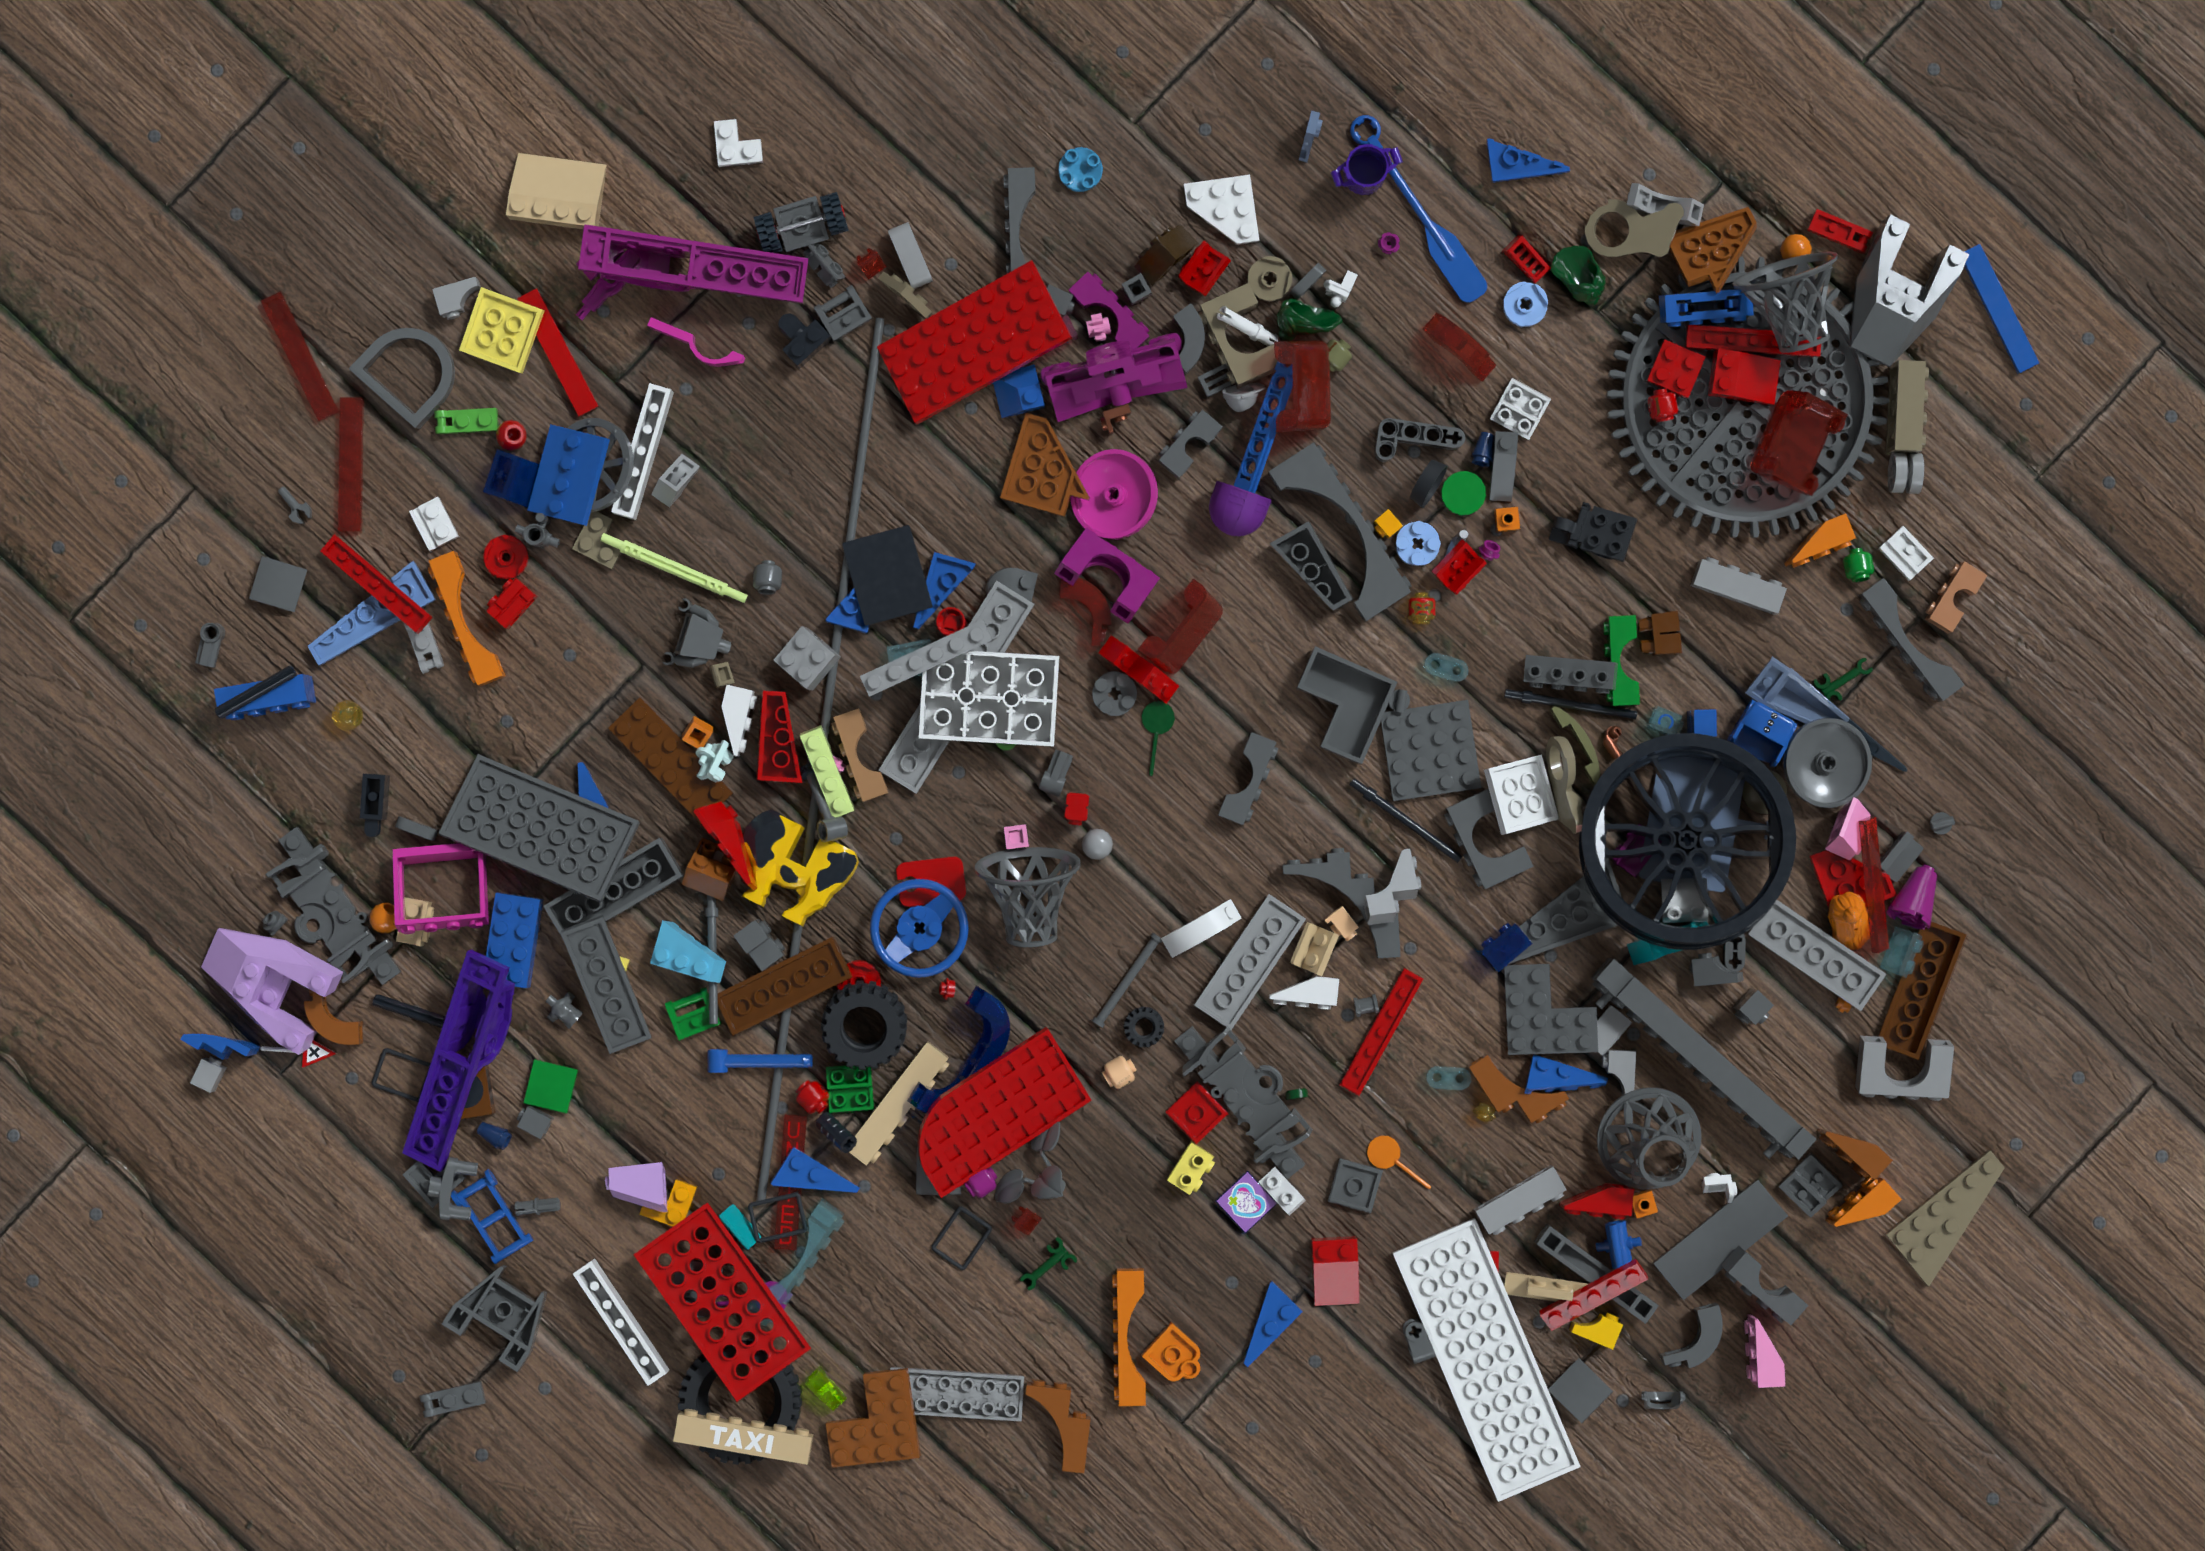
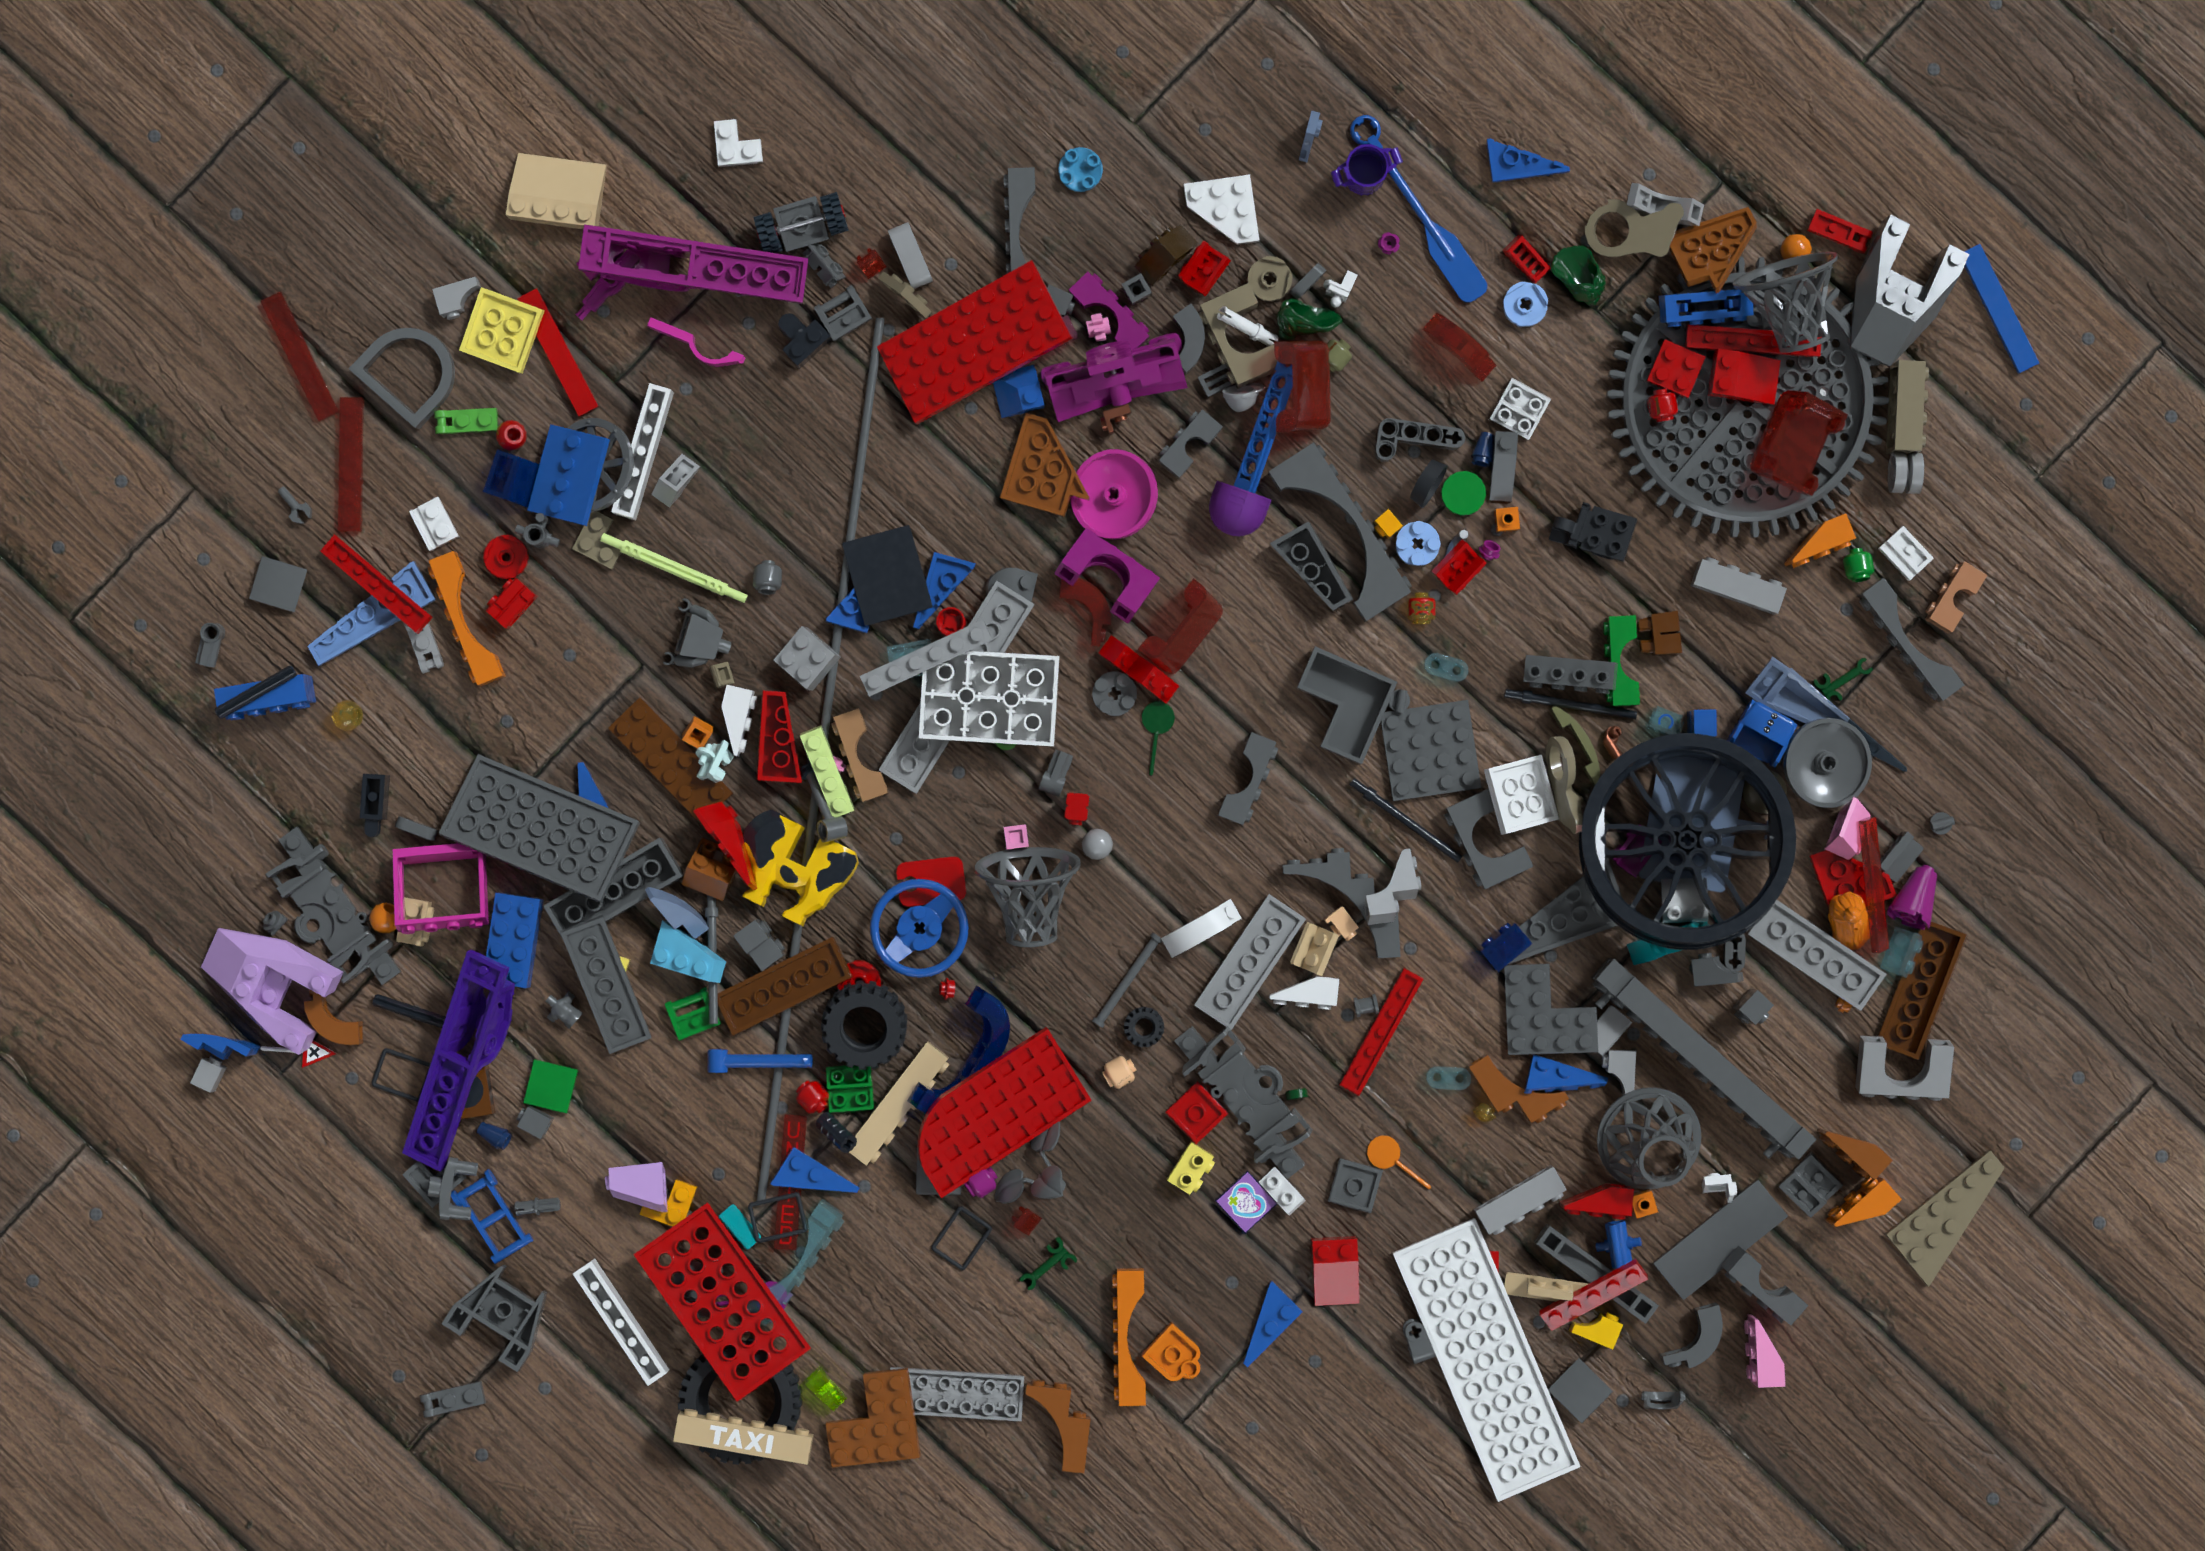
(677, 912): none -> sand blue slope

